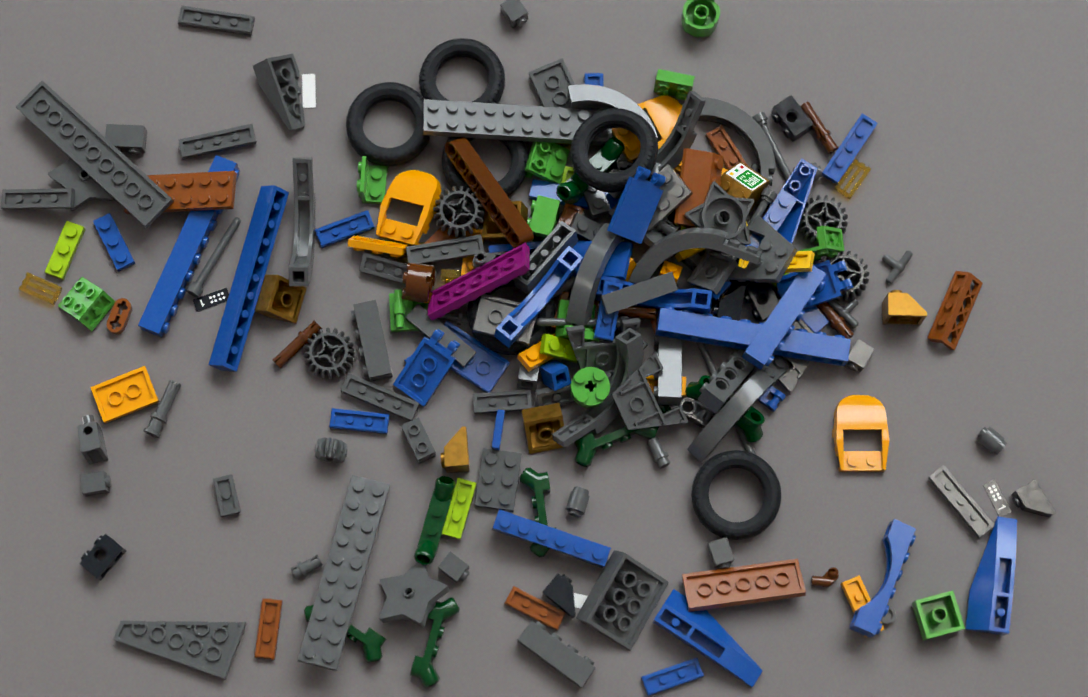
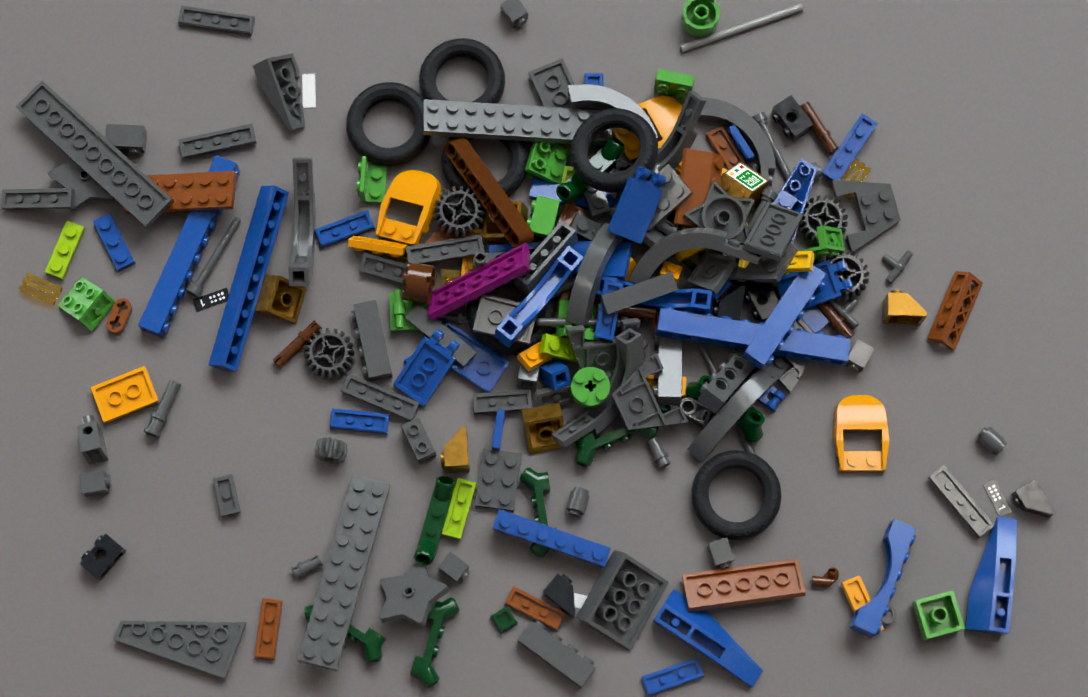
(504, 619): none -> dark green tile
(740, 144): none -> blue tile
(742, 27): none -> light grey piece
(773, 231): none -> dark grey tile
(875, 206): none -> dark grey wing

